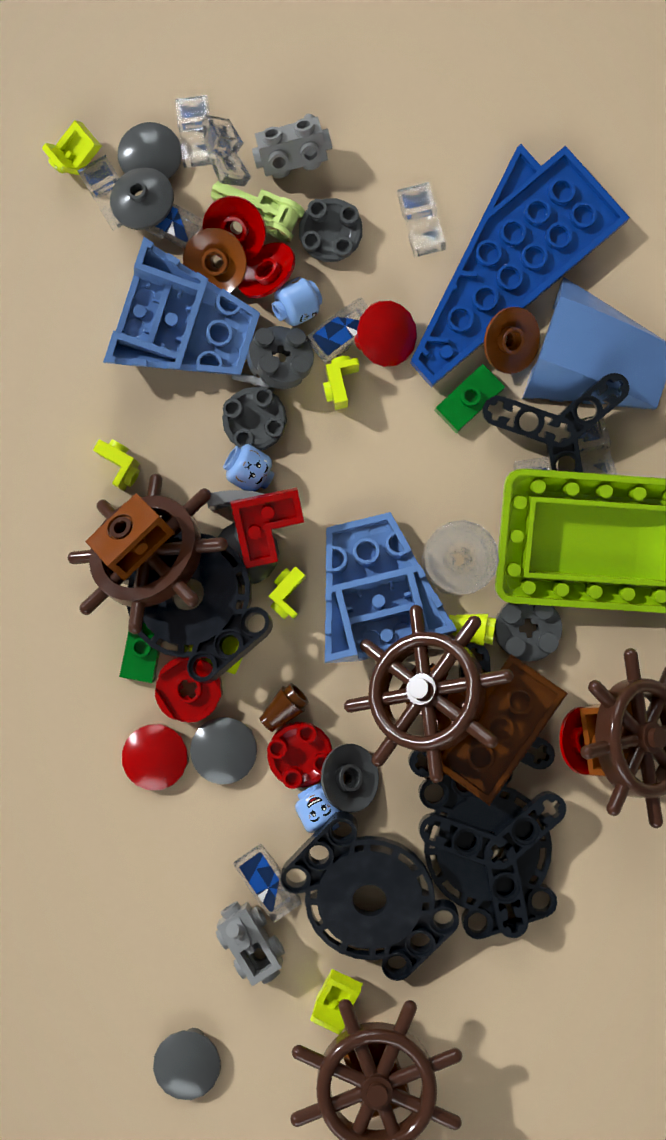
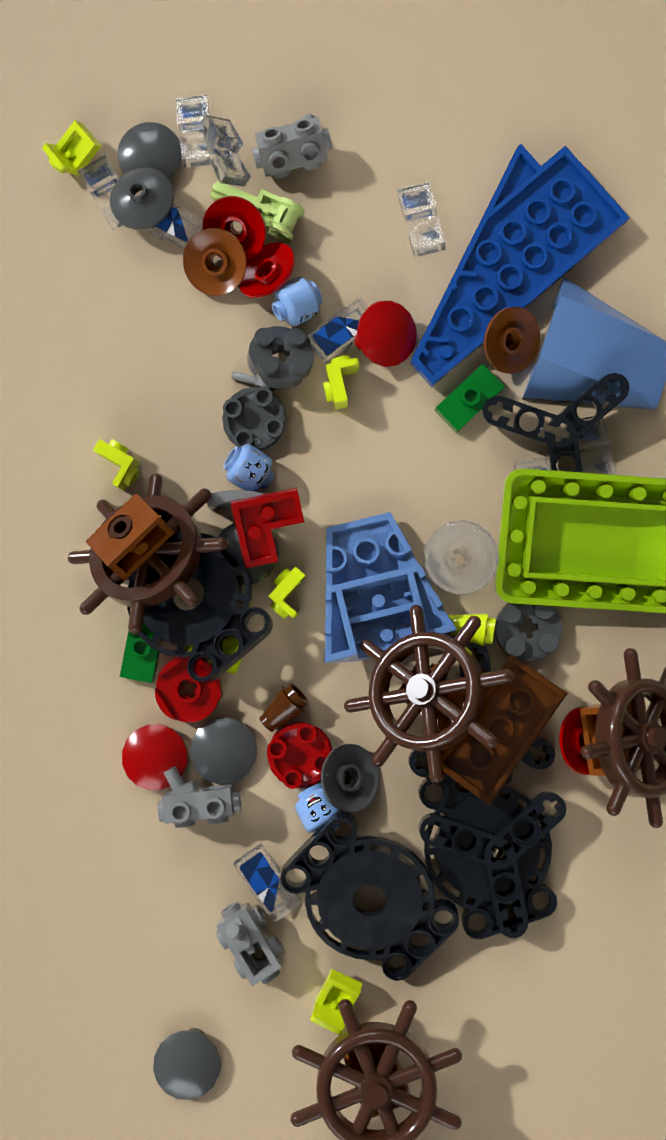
(180, 320): medium blue wedge -> none
(190, 803): none -> light grey brick
(330, 229): dark grey dish -> none

